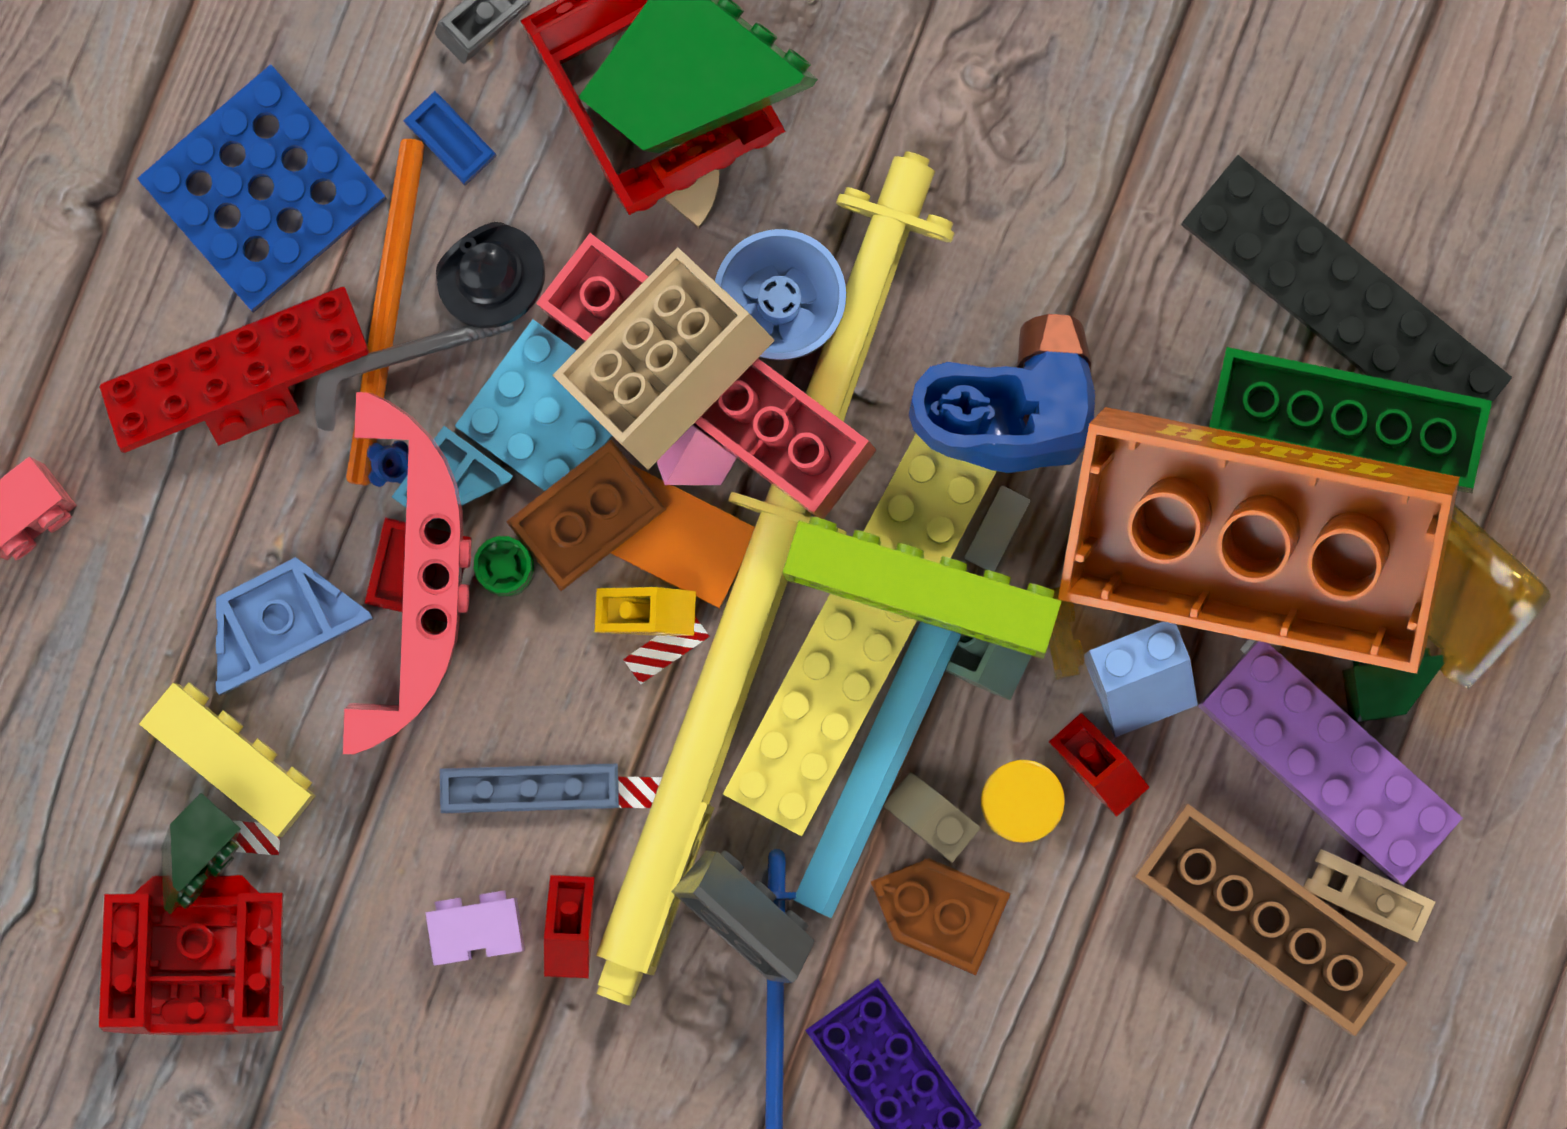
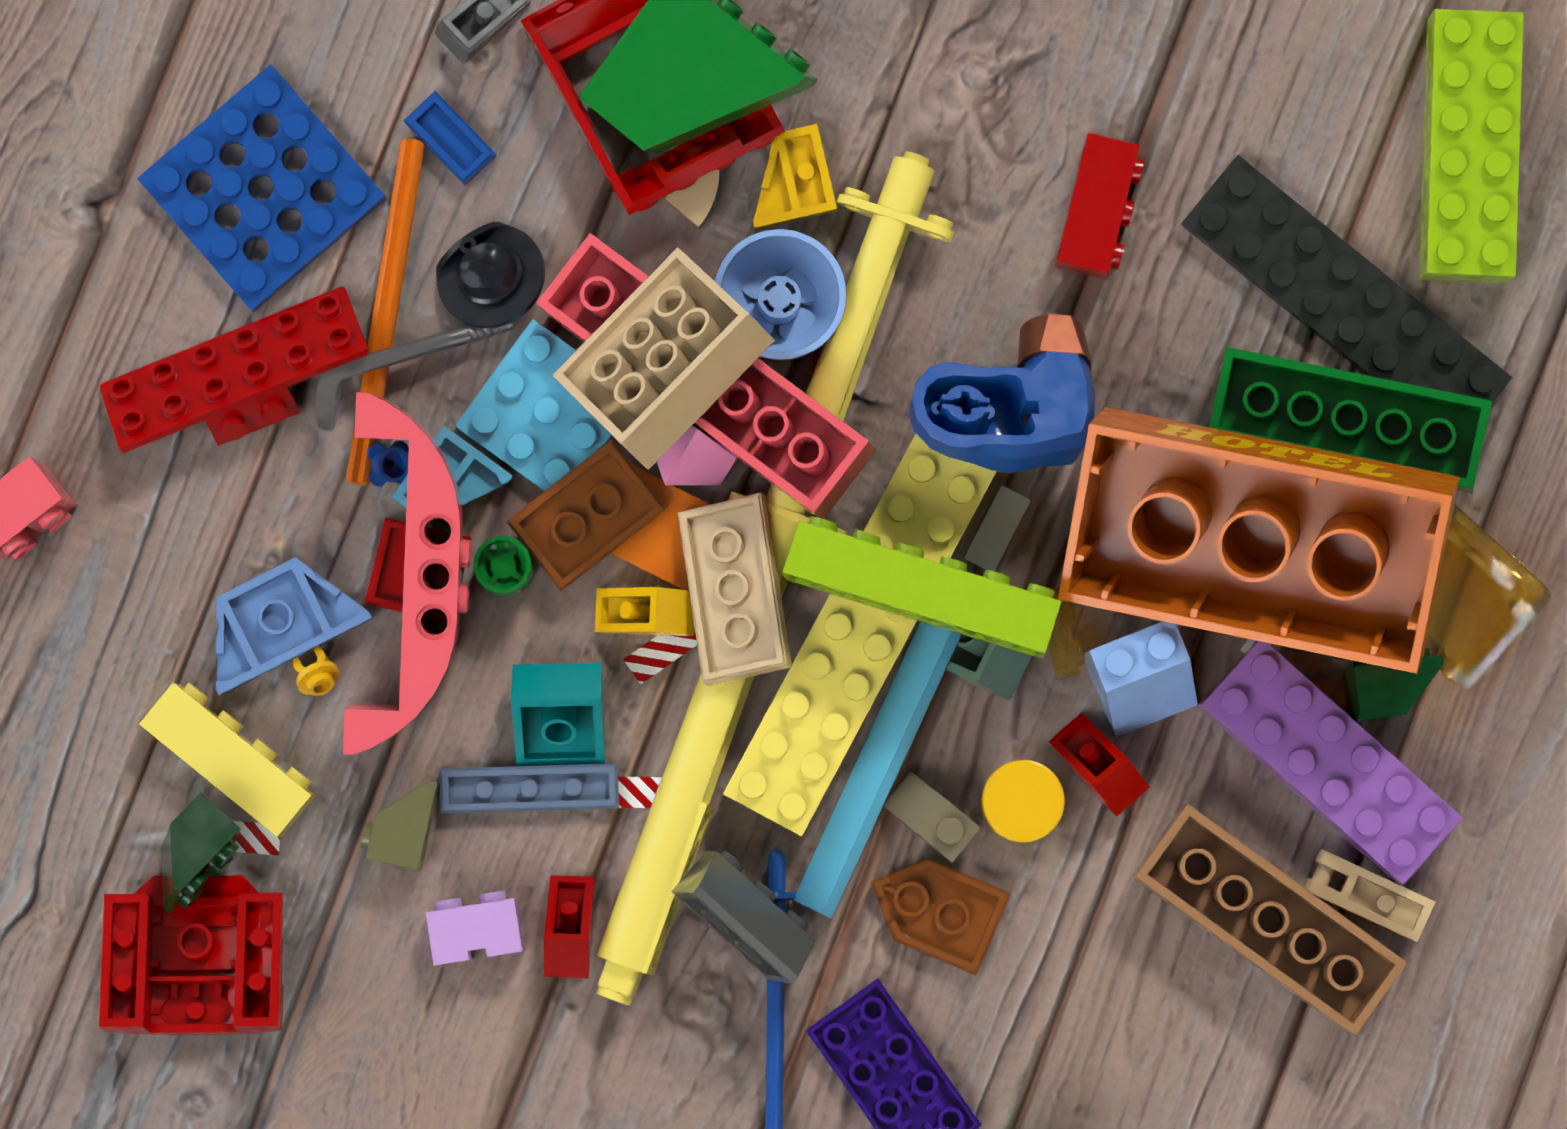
(318, 677): none -> yellow plate
(402, 829): none -> olive slope
(558, 714): none -> teal slope
(734, 589): none -> tan tile
(795, 180): none -> yellow wing
(1099, 206): none -> red brick
(1471, 146): none -> lime brick

